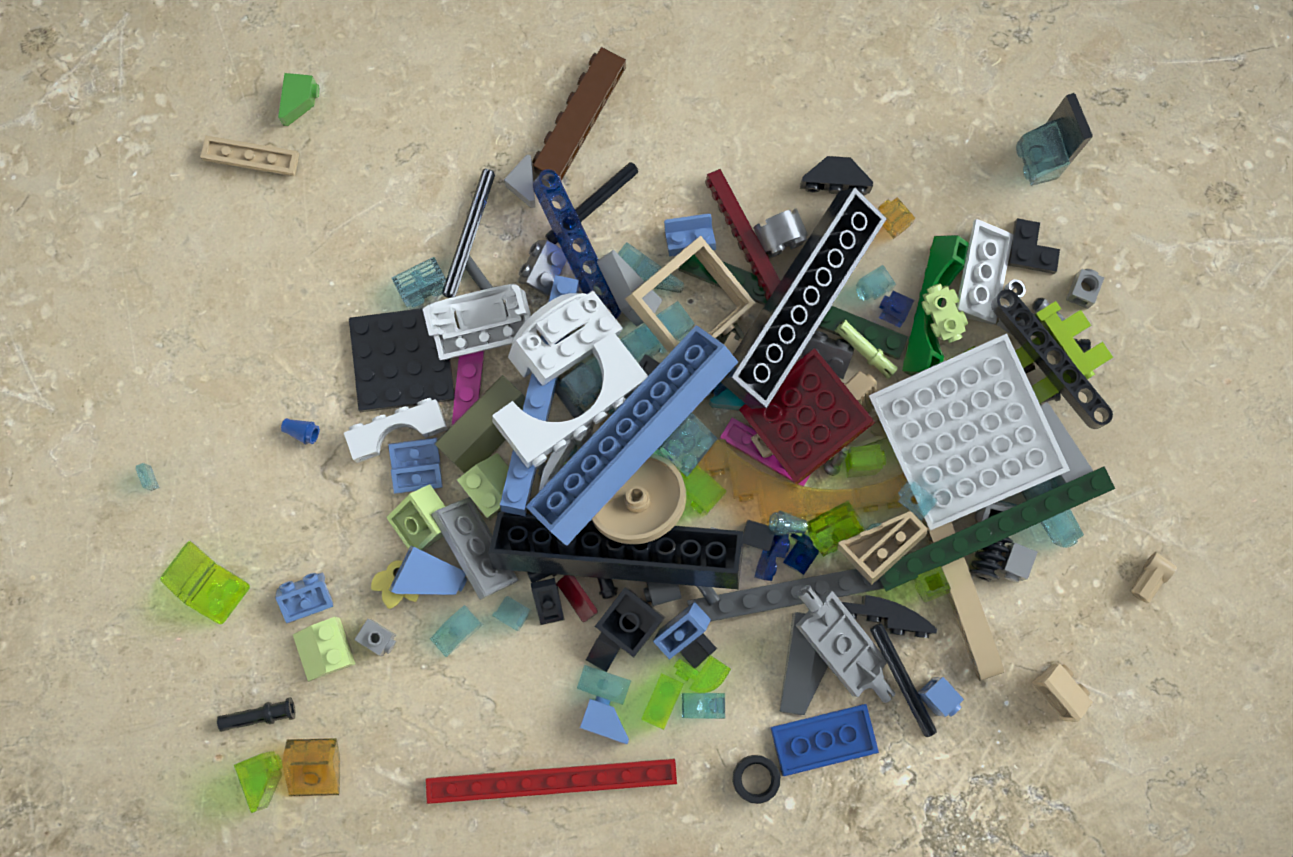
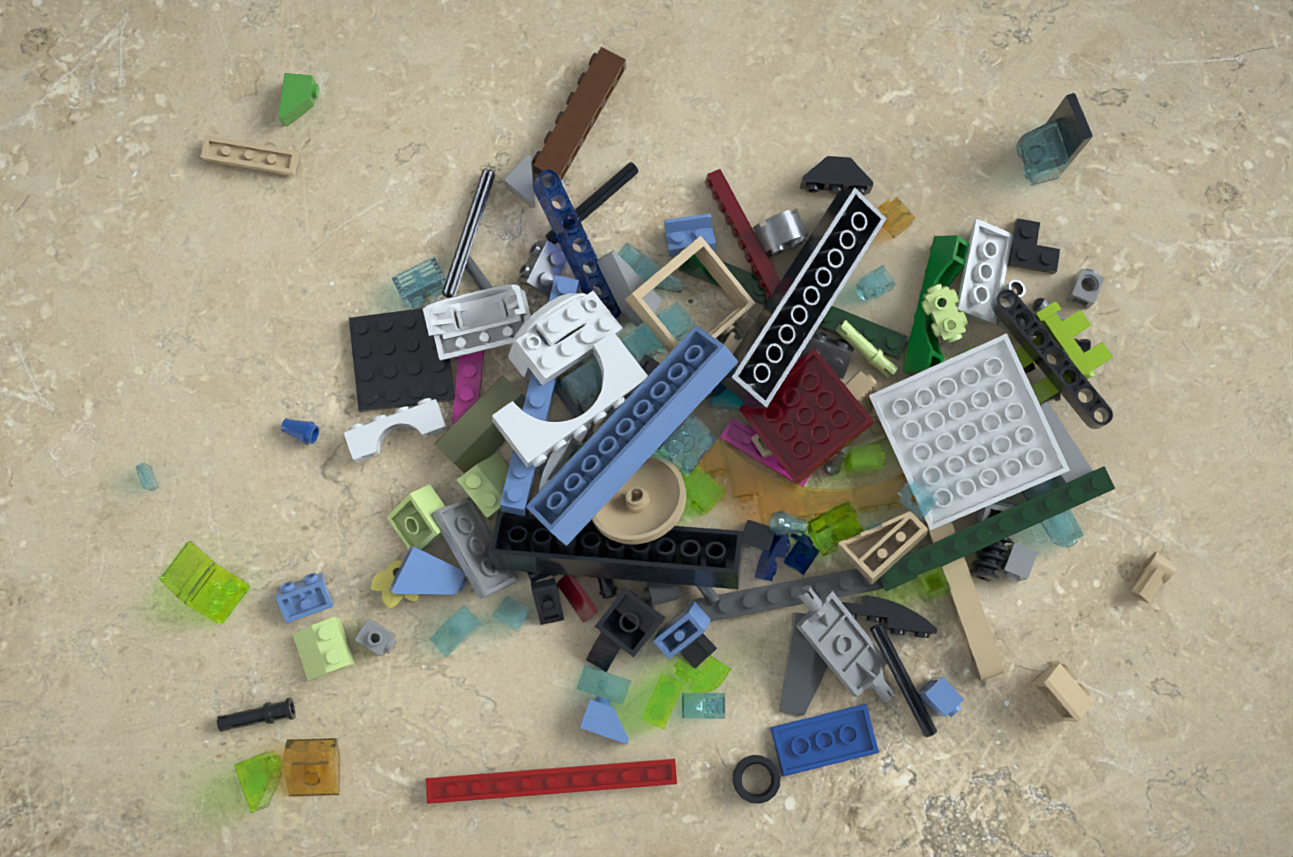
(415, 465): medium blue slope -> none
(895, 308): clear blue brick -> none

